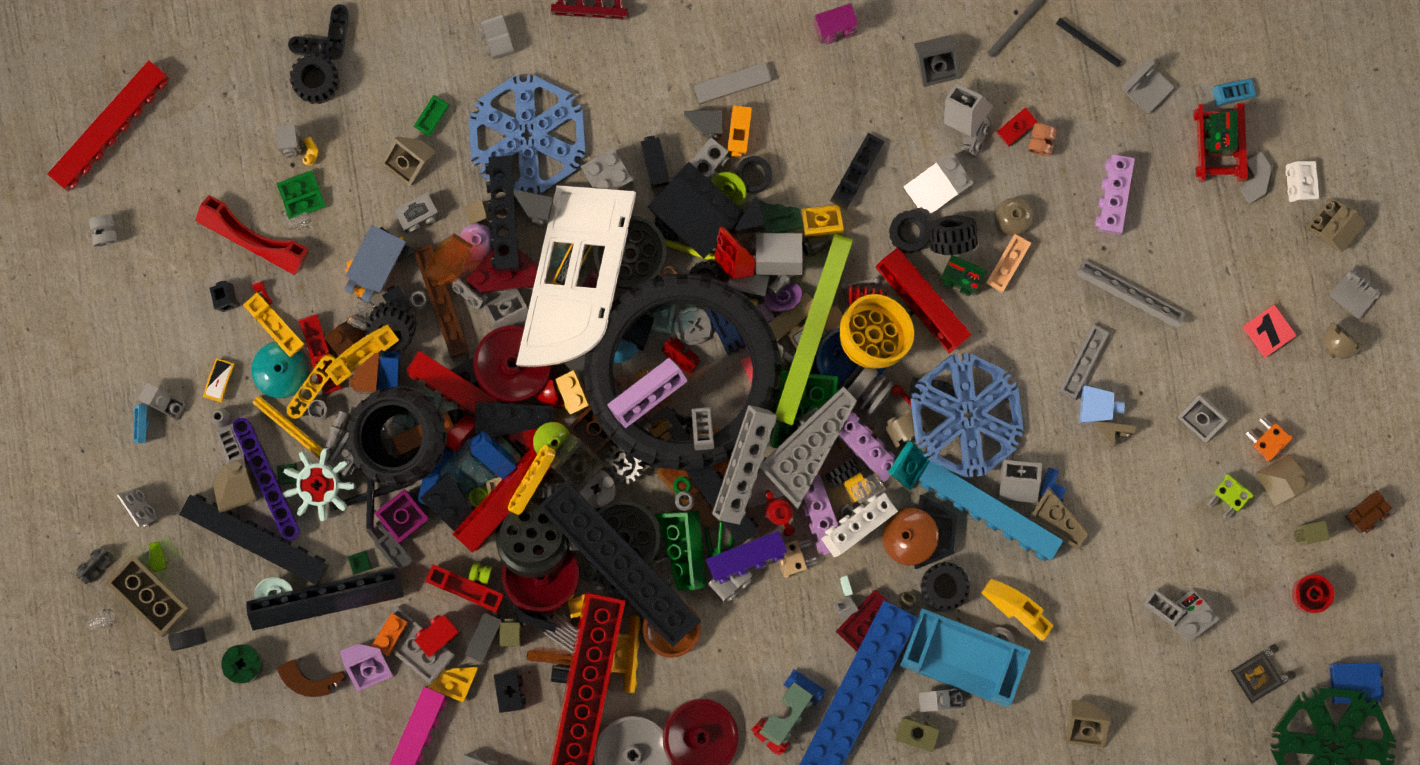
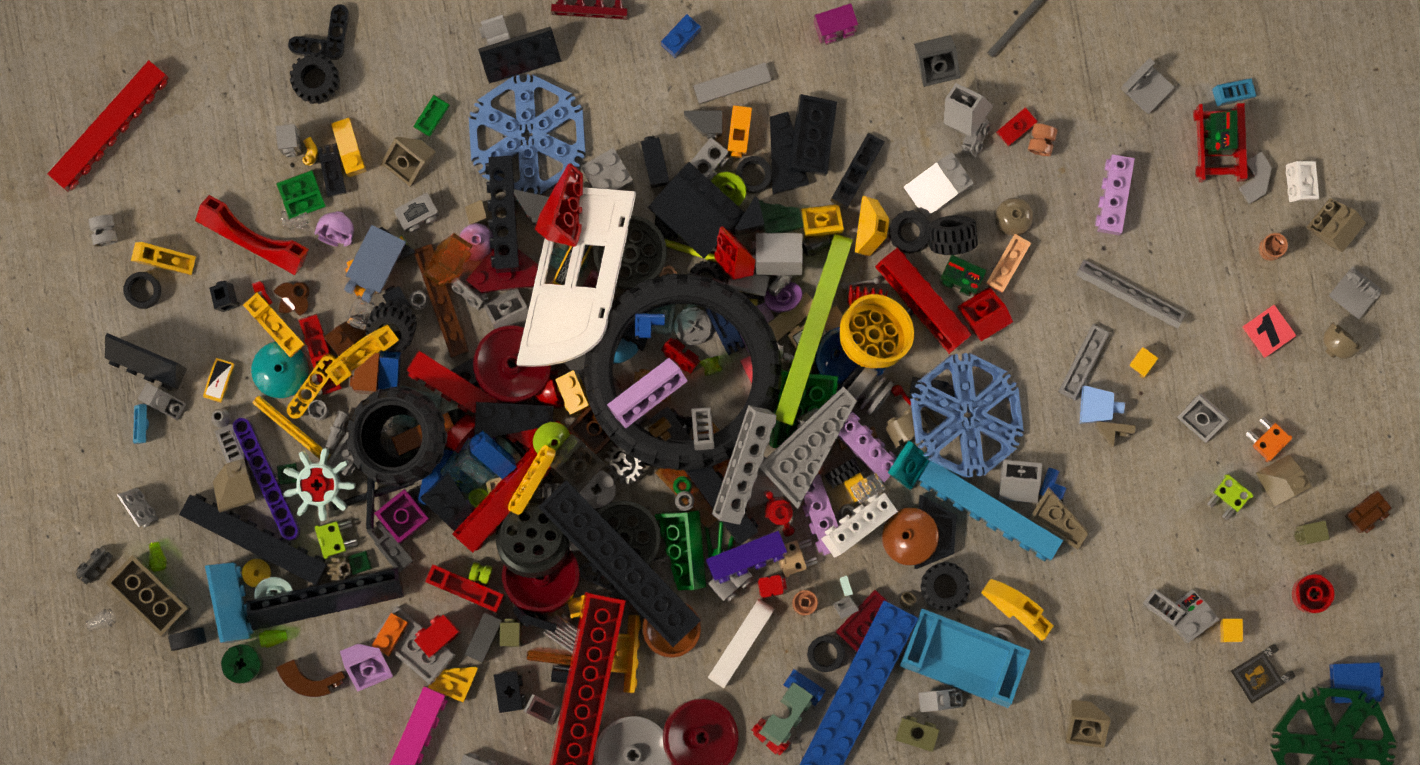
(142, 304): none -> black tyre
(144, 362): none -> black slope
(163, 258): none -> yellow slope
(228, 602): none -> dark azure slope
(255, 571): none -> yellow piece
(270, 638): none -> clear neon green cone
(290, 299): none -> reddish brown plate
(329, 540): none -> lime piece
(332, 171): none -> black hinge
(335, 229): none -> lavender cylinder
(338, 568): none -> dark tan gear
(348, 147): none -> yellow slope
(519, 54): none -> black plate
(542, 709): none -> light grey slope
(560, 215): none -> red wedge
(643, 324): none -> blue piece
(680, 36): none -> blue brick
(711, 365): none -> clear neon green wheel
(741, 643): none -> white beam
(773, 586): none -> red brick
(781, 144): none -> black wing
(804, 603): none -> nougat wheel
(813, 135): none -> black plate
(825, 668): none -> black tyre
(871, 227): none -> yellow slope
(985, 314): none -> red slope
(1088, 42): black bar -> none
(1143, 362): none -> yellow panel
(1231, 630): none -> yellow panel
(1273, 246): none -> nougat wheel

